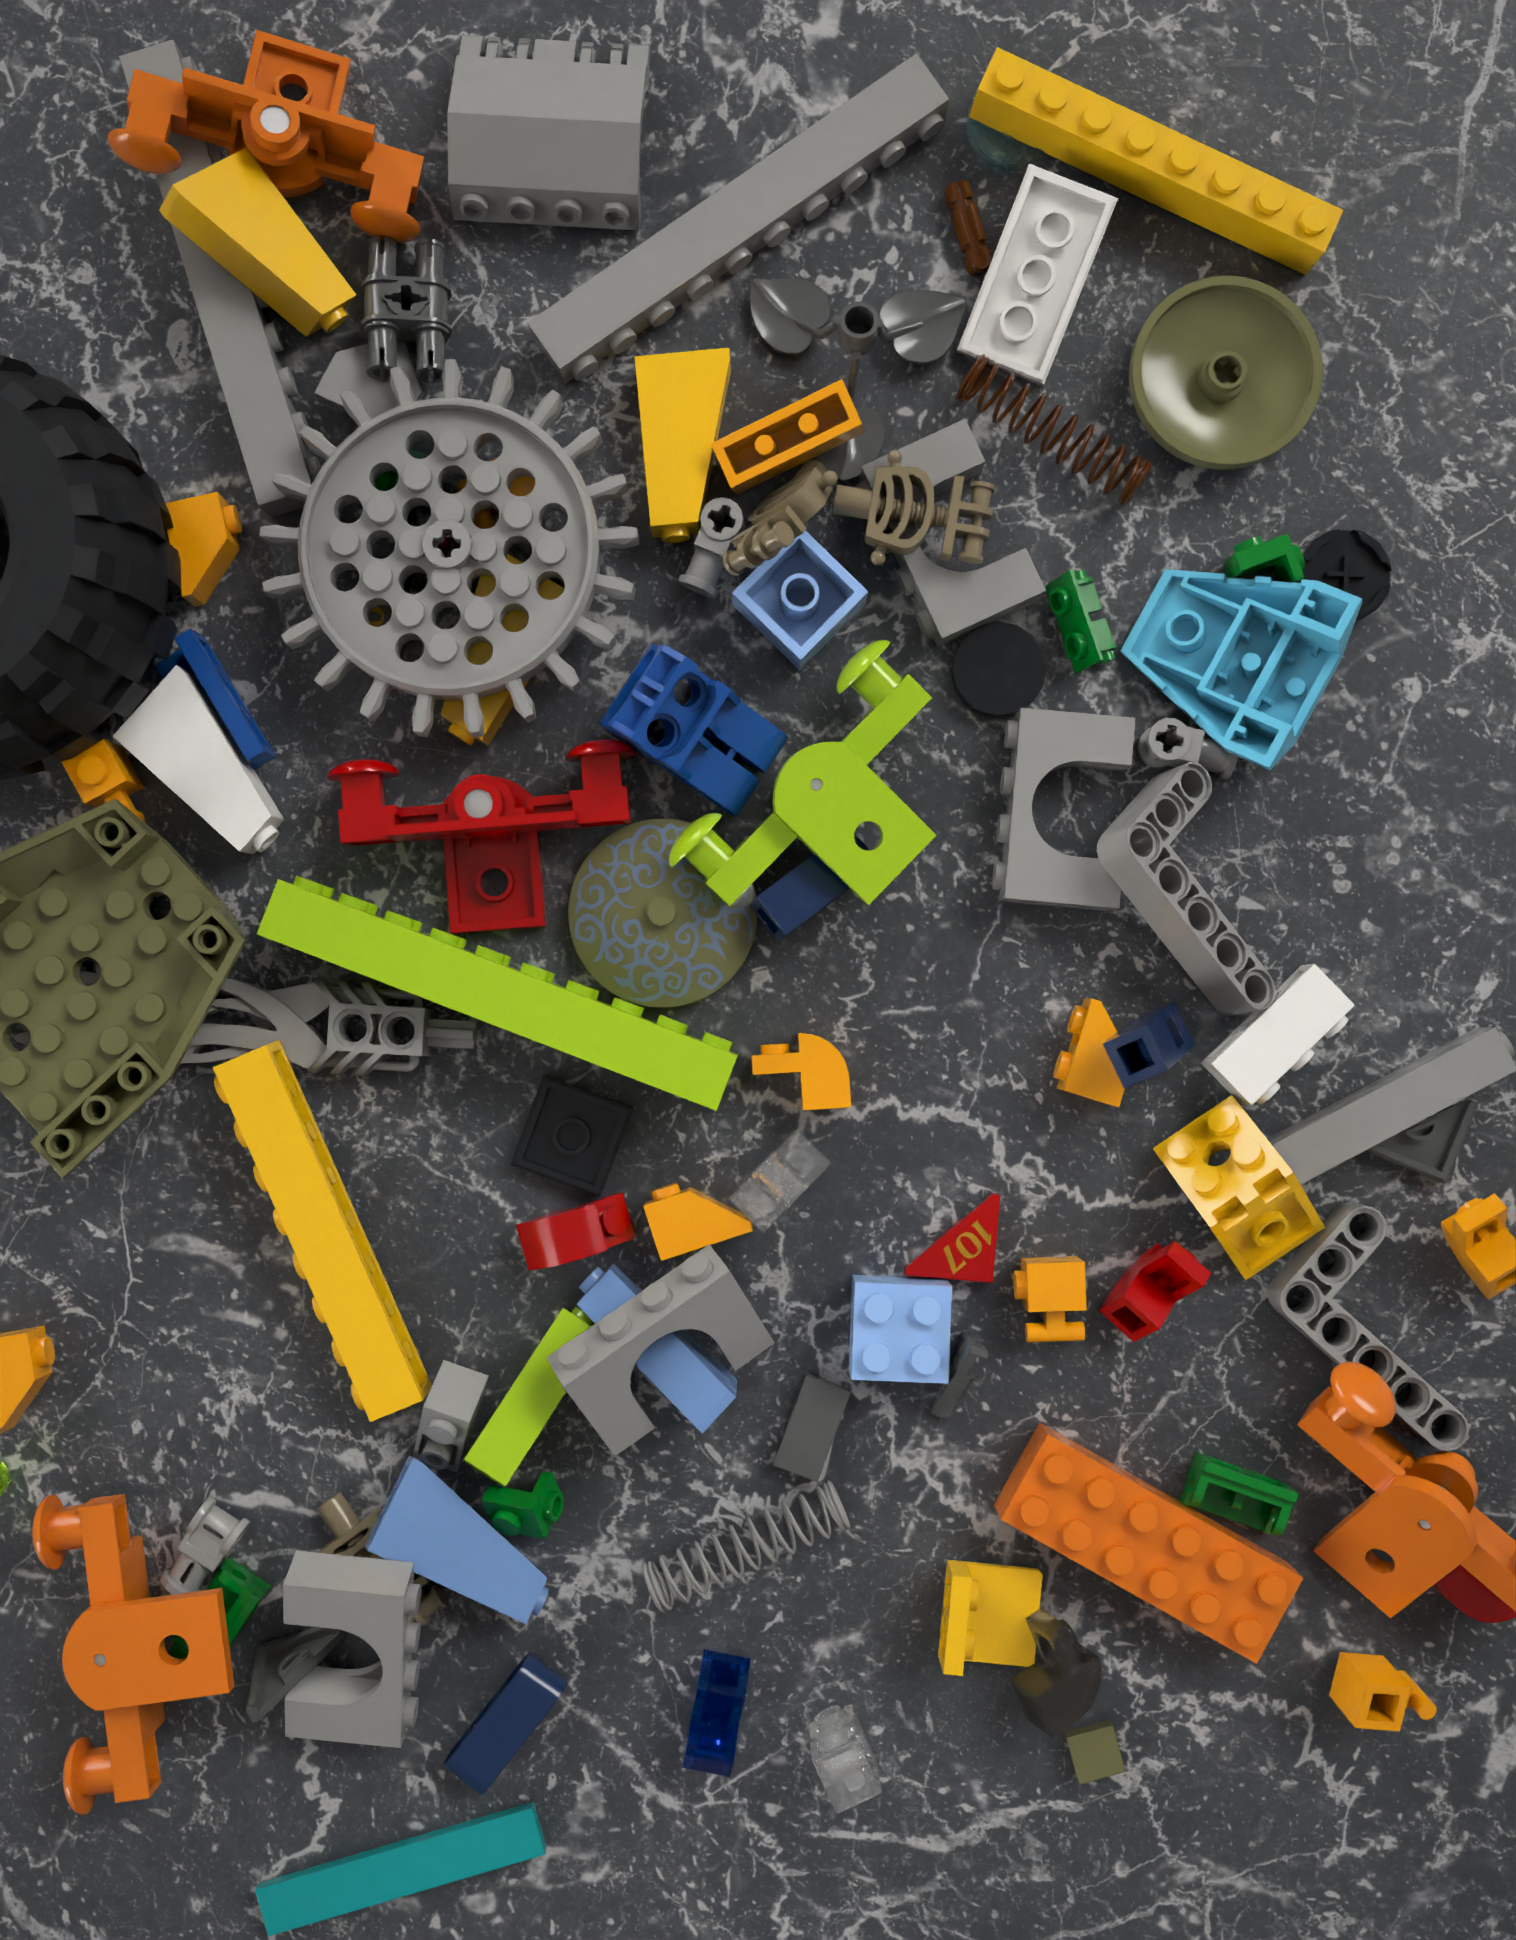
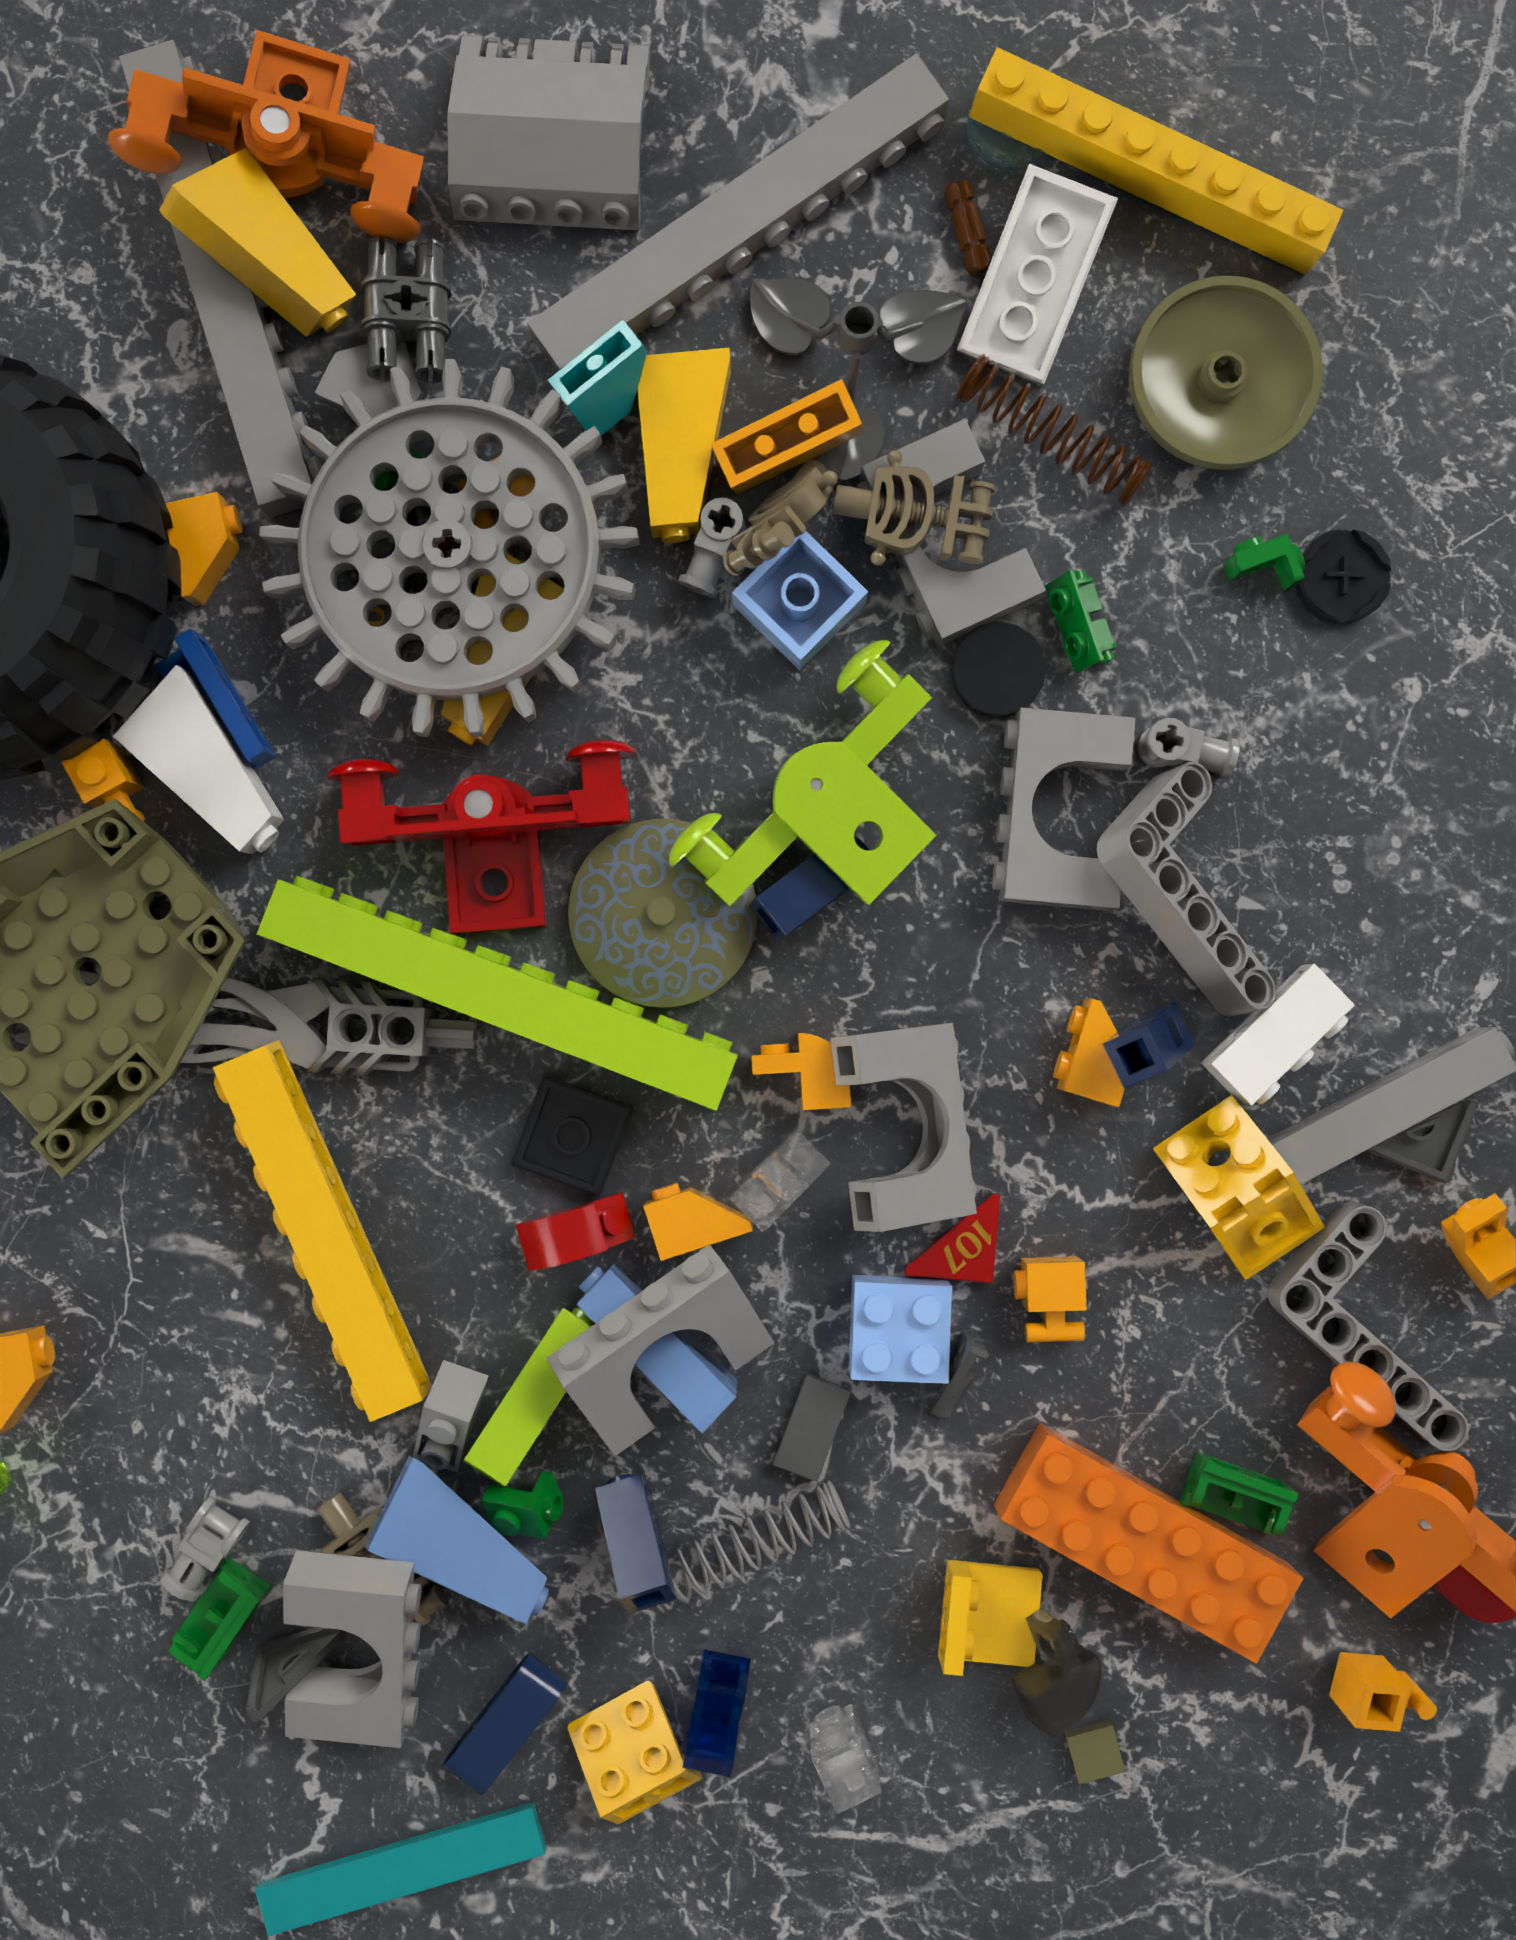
(118, 1648): orange piece -> none
(603, 379): none -> teal slope
(630, 1754): none -> yellow bracket
(635, 1543): none -> brick
(709, 711): blue connector -> none
(939, 1177): none -> light grey arch
(1152, 1288): red brick -> none
(1243, 654): medium azure wedge -> none

